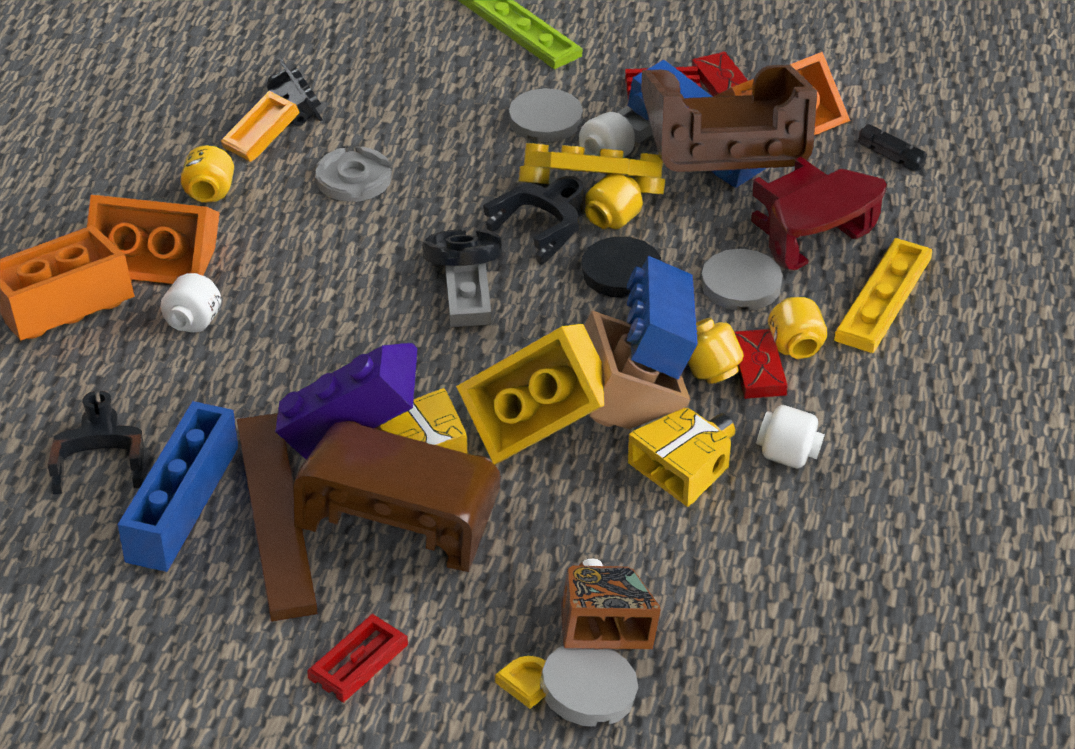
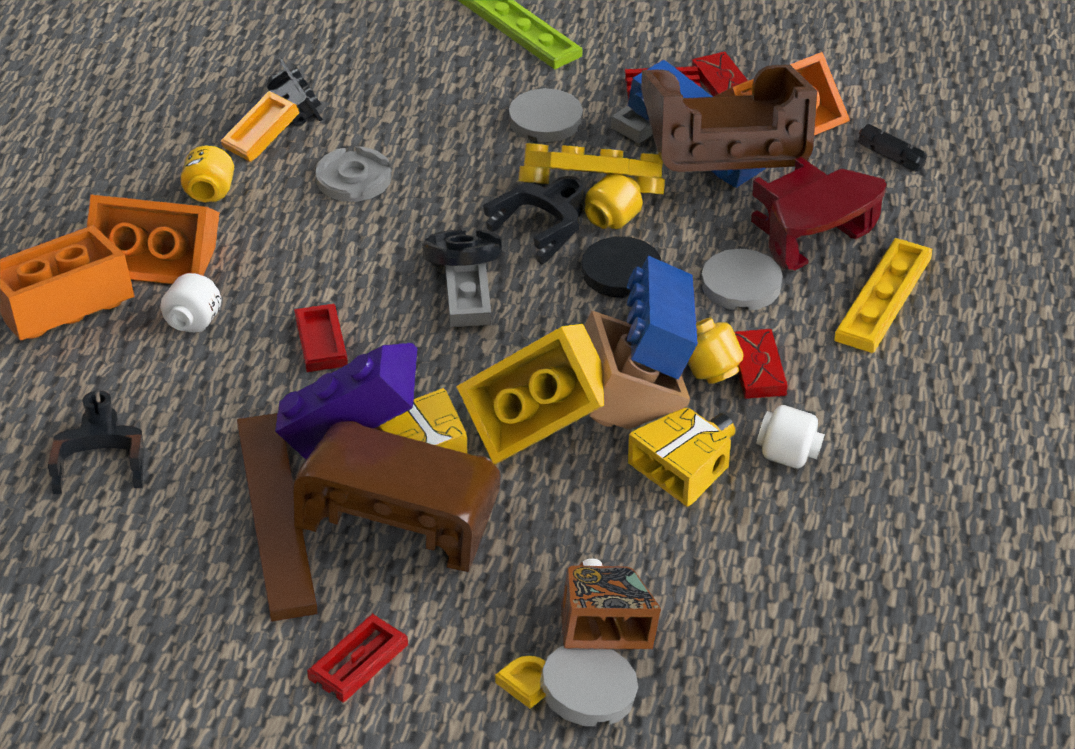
(178, 486): blue brick -> none
(320, 337): none -> red tile
(607, 132): white head -> none
(797, 327): yellow head -> none

